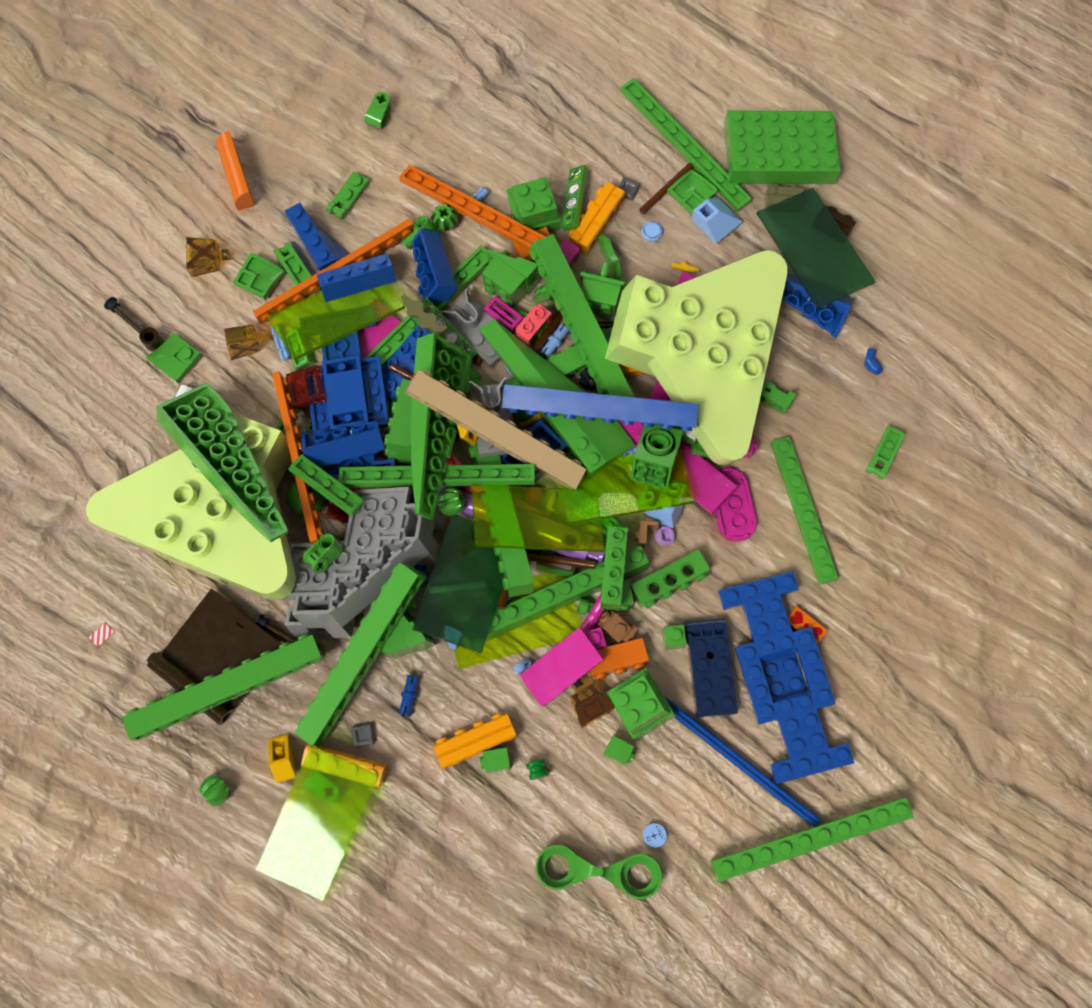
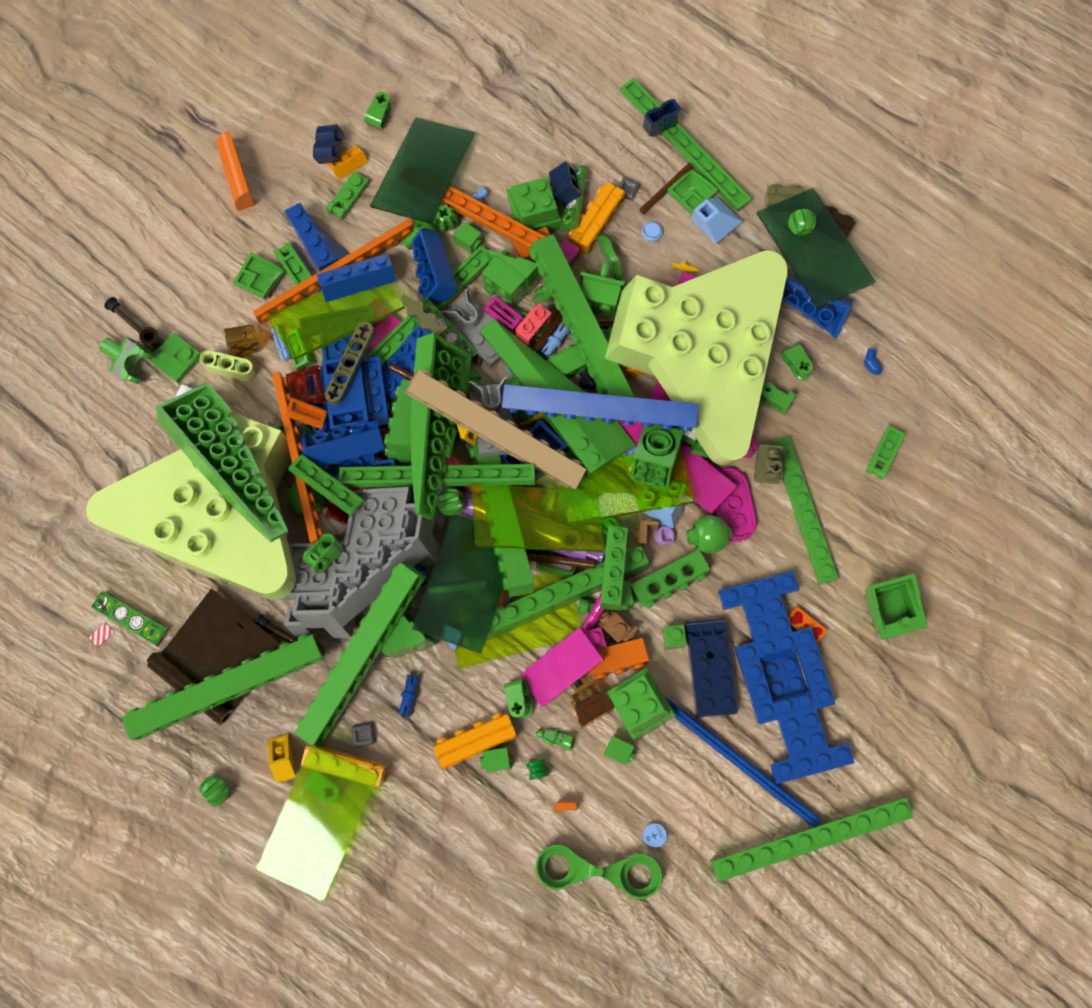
(125, 357): none -> bright green connector
(129, 618): none -> tile
(204, 256): clear yellow torso -> none
(233, 371): none -> yellowish green beam
(306, 413): none -> orange tile
(328, 144): none -> dark blue brick
(348, 162): none -> light orange slope
(349, 372): none -> olive beam
(422, 170): none -> clear green piece
(467, 237): none -> bright green brick
(519, 697): none -> bright green piece
(522, 666): light blue tile -> none
(553, 737): none -> bright green piece
(564, 183): none -> dark blue brick
(565, 806): none -> orange tile
(662, 117): none -> dark blue brick
(709, 534): none -> bright green brick
(769, 463): none -> olive brick
(781, 147): bright green brick -> none
(795, 359): none -> bright green piece
(802, 222): none -> bright green piece
(896, 606): none -> bright green piece

